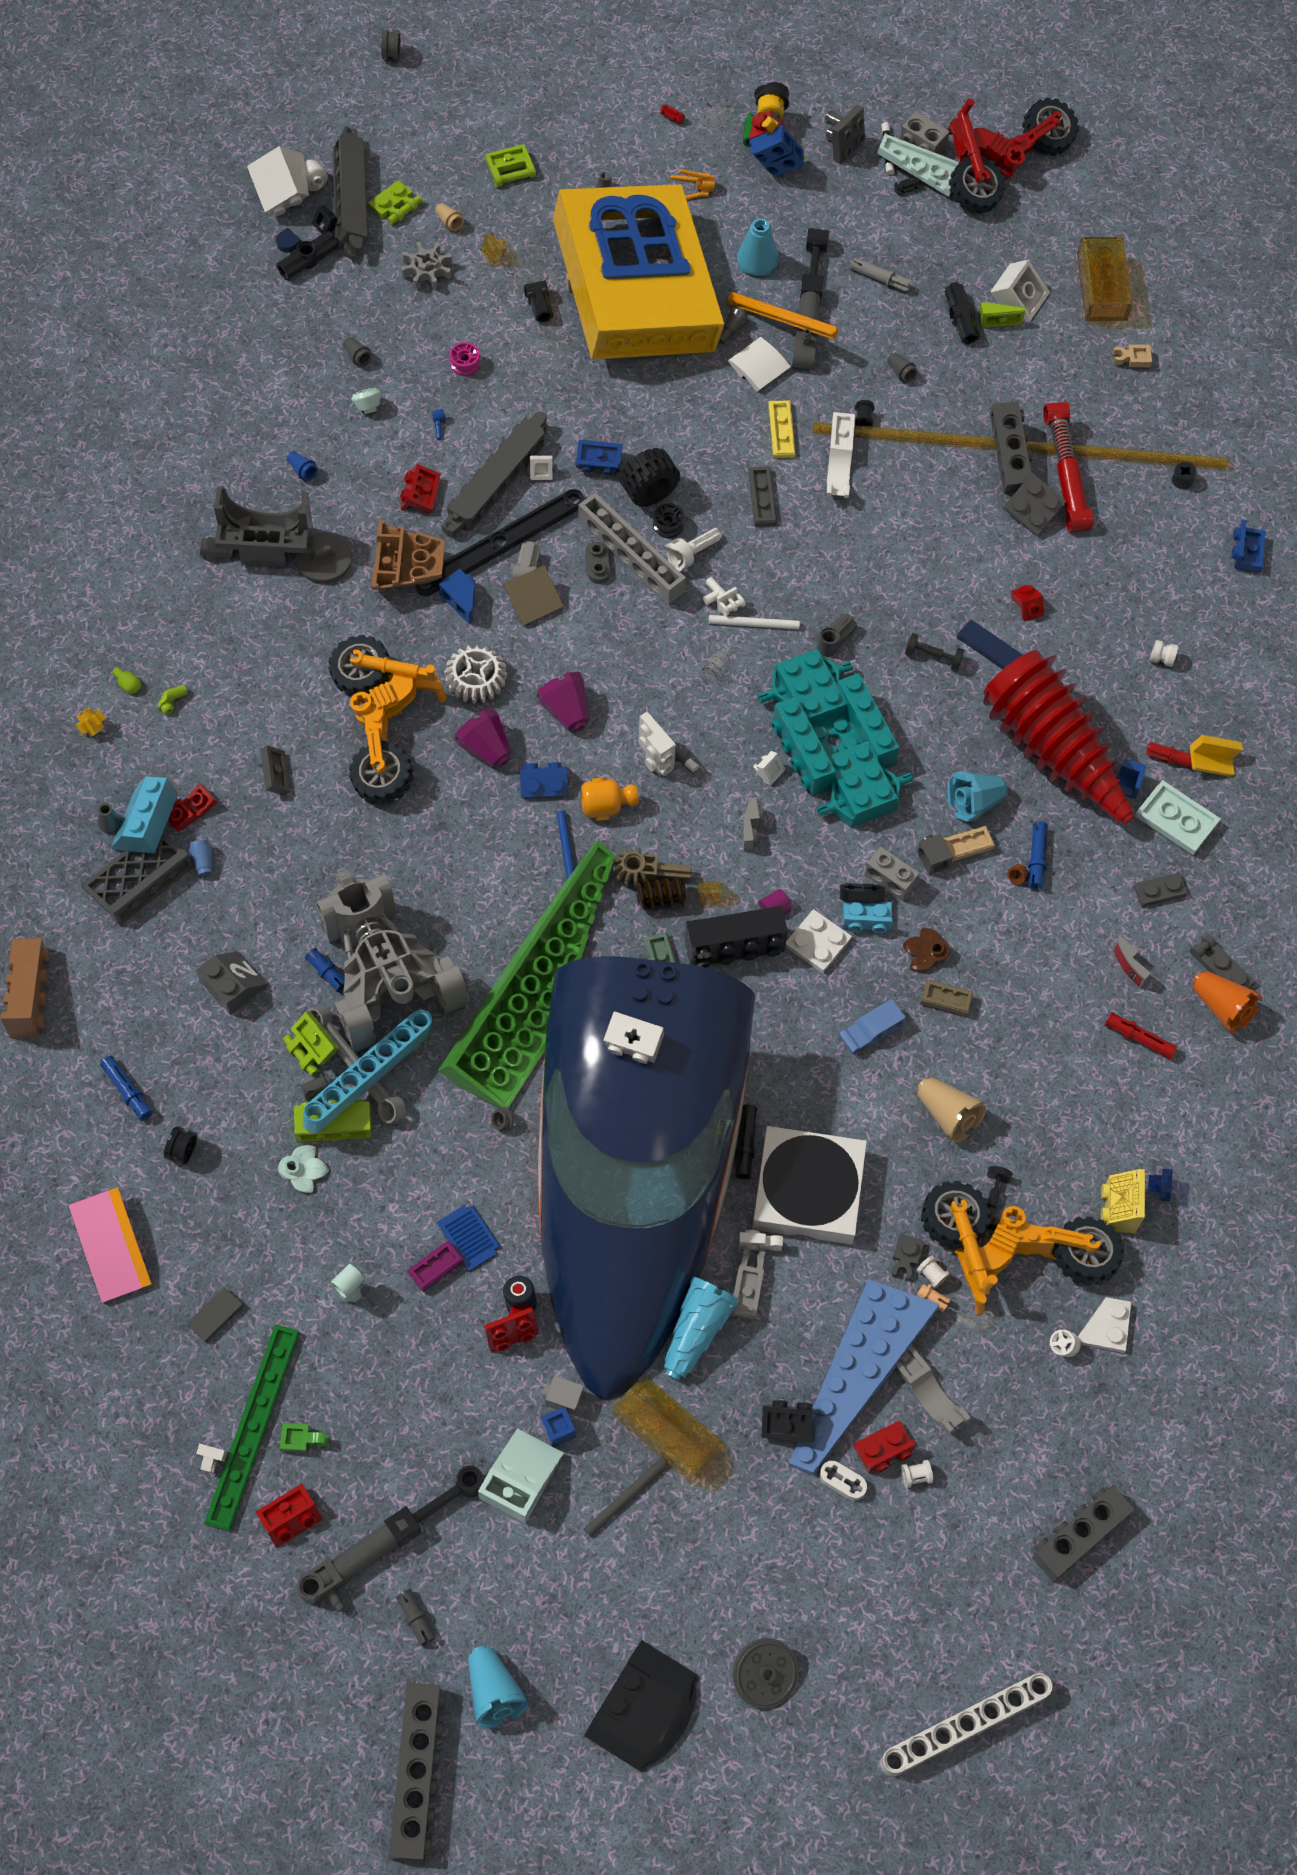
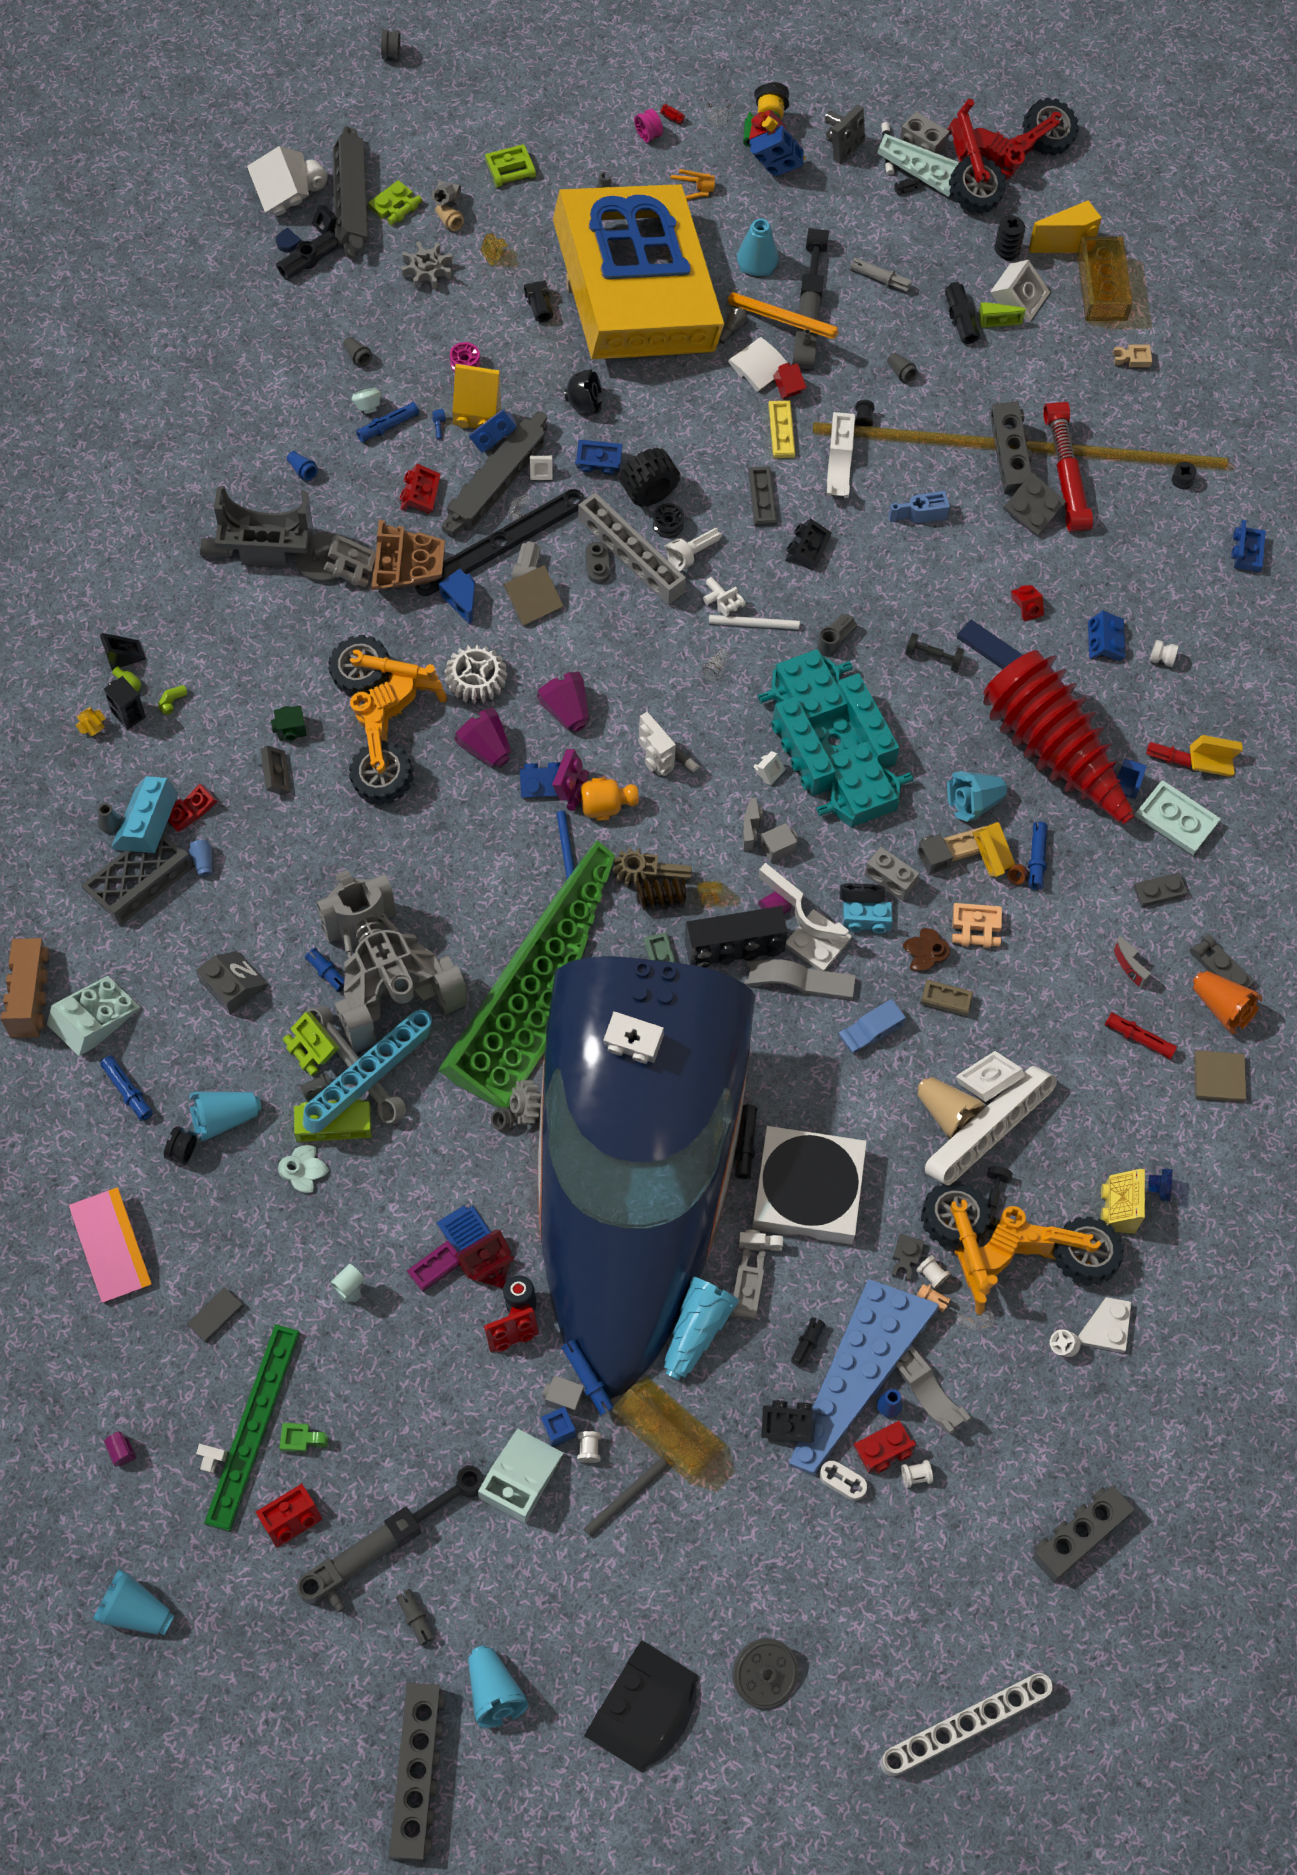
(91, 1014): none -> light aqua slope
(119, 1449): none -> magenta brick
(121, 650): none -> black slope
(124, 702): none -> black brick
(132, 1607): none -> medium azure cone
(221, 1111): none -> medium azure cone
(289, 723): none -> dark green brick
(352, 555): none -> light grey plate
(380, 425): none -> blue pin
(446, 193): none -> light grey piece
(475, 395): none -> yellow slope
(486, 1259): none -> dark red slope
(493, 430): none -> blue bracket
(516, 505): none -> clear arm
(525, 1102): none -> light grey gear
(570, 779): none -> magenta plate
(582, 390): none -> black cylinder
(587, 1377): none -> blue pin
(588, 1447): none -> white bush
(648, 125): none -> dark pink wheel
(779, 842): none -> light grey brick
(789, 380): none -> red brick
(794, 896): none -> white piece
(798, 976): none -> light grey piece
(807, 1342): none -> black axle
(808, 543): none -> black bracket
(889, 1408): none -> blue cone
(922, 508): none -> medium blue piece
(979, 918): none -> light nougat plate
(990, 1076): none -> white plate
(990, 1125): none -> white beam
(994, 849): none -> yellow panel
(1009, 237): none -> black piece
(1064, 229): none -> yellow slope
(1106, 636): none -> blue bracket
(1220, 1076): none -> dark tan tile

